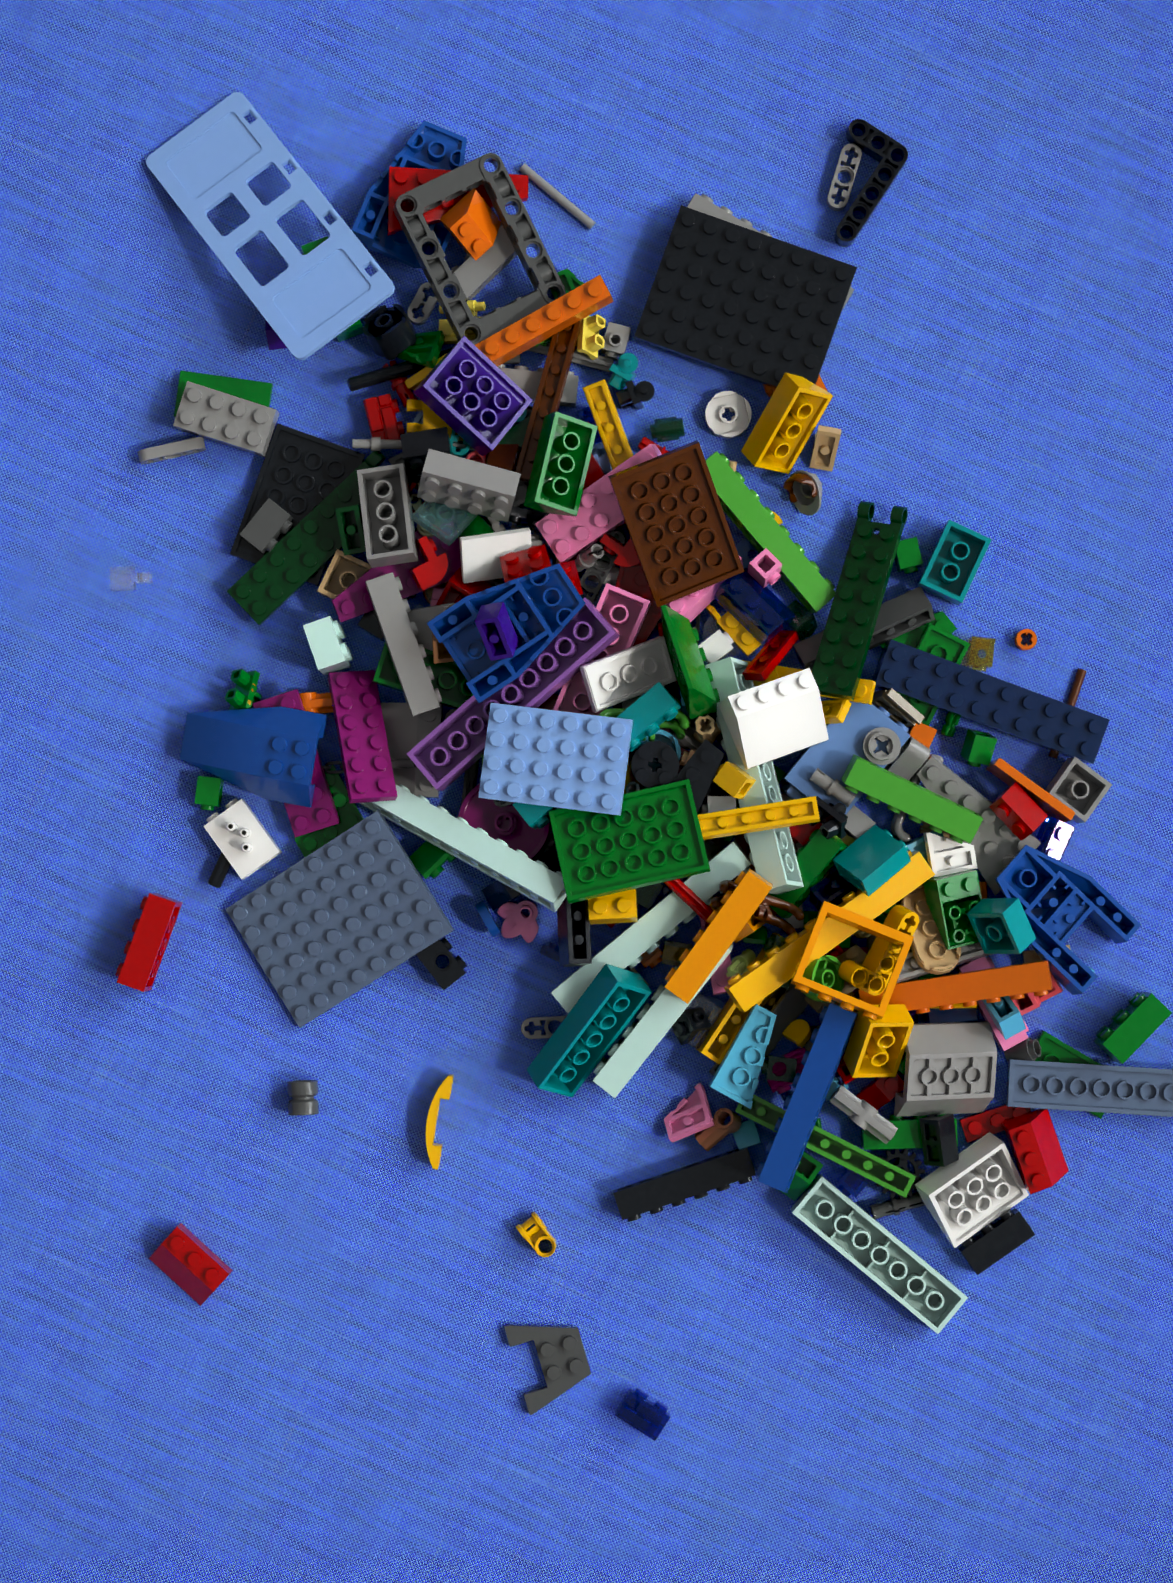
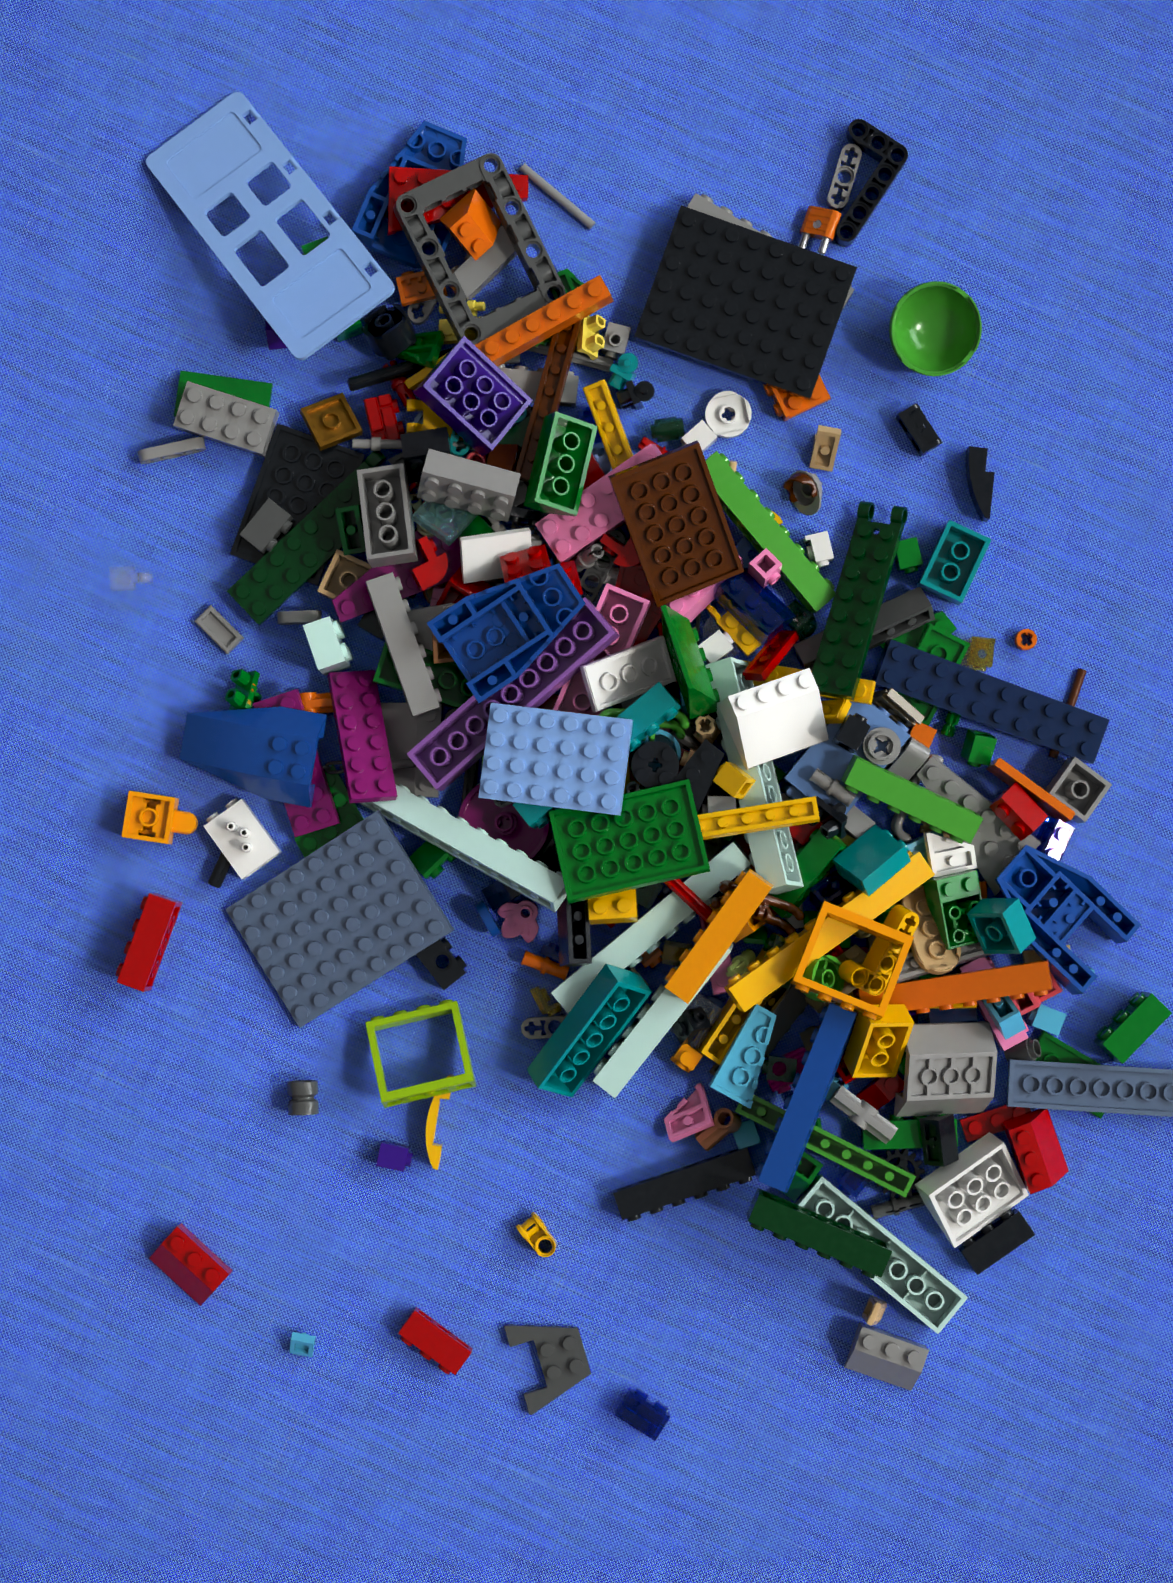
(156, 818): none -> light orange brick
(209, 792): green brick -> none
(219, 629): none -> light grey tile
(298, 617): none -> light grey beam
(302, 1344): none -> medium azure plate
(331, 421): none -> pearl gold plate
(394, 1156): none -> dark purple brick
(415, 288): none -> orange bracket
(428, 1089): none -> lime window
(435, 1341): none -> red brick
(496, 631): dark purple brick -> none
(541, 998): none -> clear yellow bracket
(544, 965): none -> orange pin
(686, 1057): none -> light orange brick
(702, 434): none -> white brick
(786, 424): yellow slope -> none
(798, 1032): yellow tile -> none
(819, 224): none -> orange piece
(819, 548): none -> white brick
(819, 1233): none -> dark green brick
(851, 732): none -> black brick
(874, 1310): none -> tan slope
(886, 1356): none -> light grey slope
(918, 429): none -> black hinge
(935, 328): none -> bright green piece
(979, 481): none -> black slope
(1046, 1019): none -> medium azure brick

